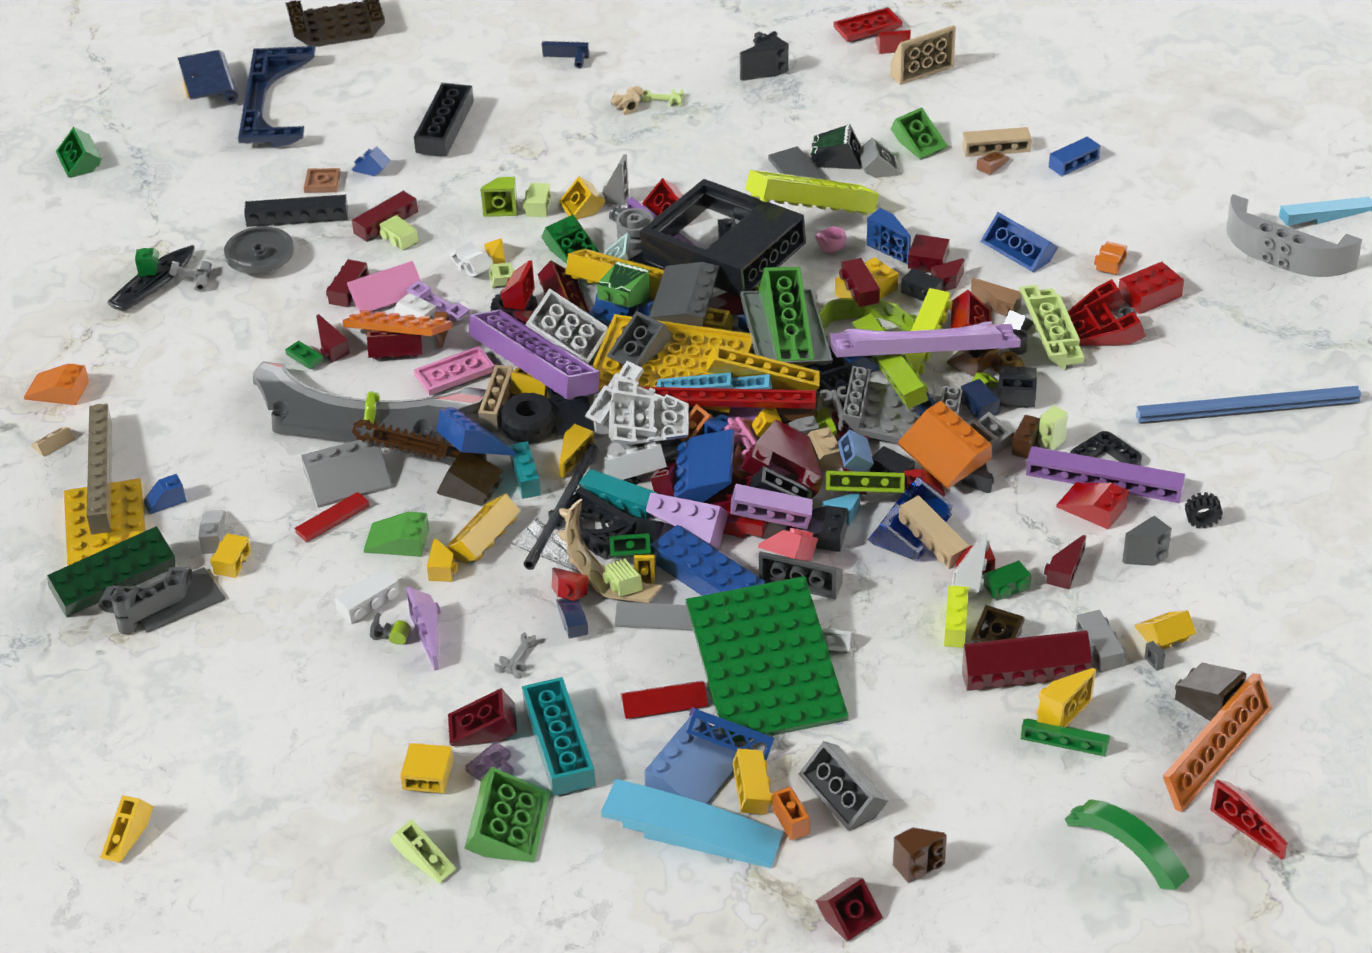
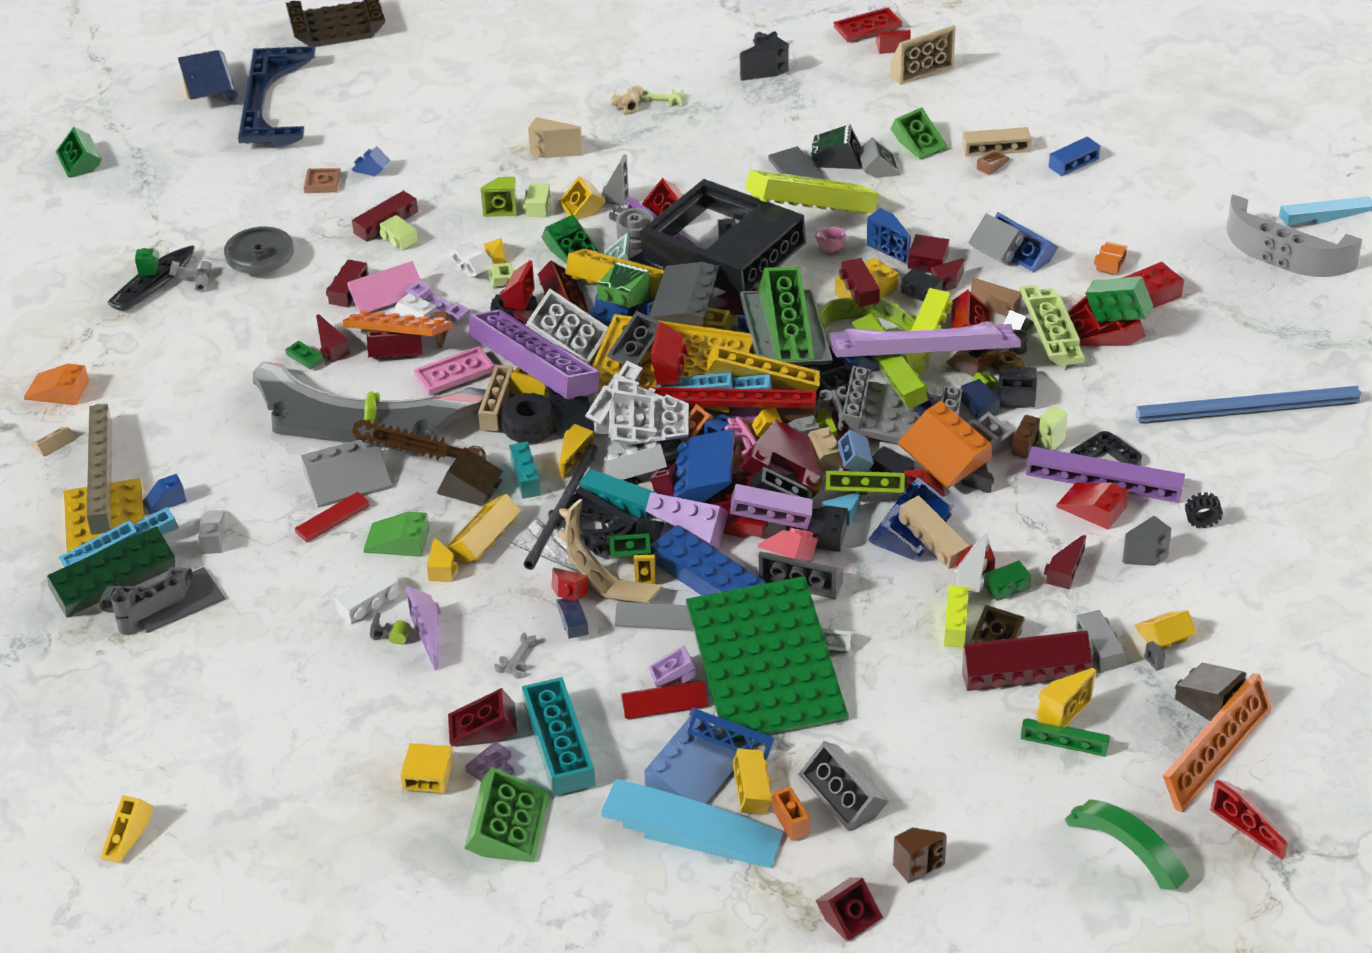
(162, 519): none -> medium azure slope
(230, 555): yellow brick -> none
(296, 210): black brick -> none
(422, 851): yellowish green slope -> none
(443, 119): black brick -> none
(469, 435): blue slope -> none
(554, 139): none -> tan slope
(575, 50): dark blue piece -> none
(622, 578): yellowish green brick -> none
(668, 355): none -> red slope
(673, 668): none -> lavender slope
(996, 239): none -> light grey brick
(1119, 299): none -> green brick

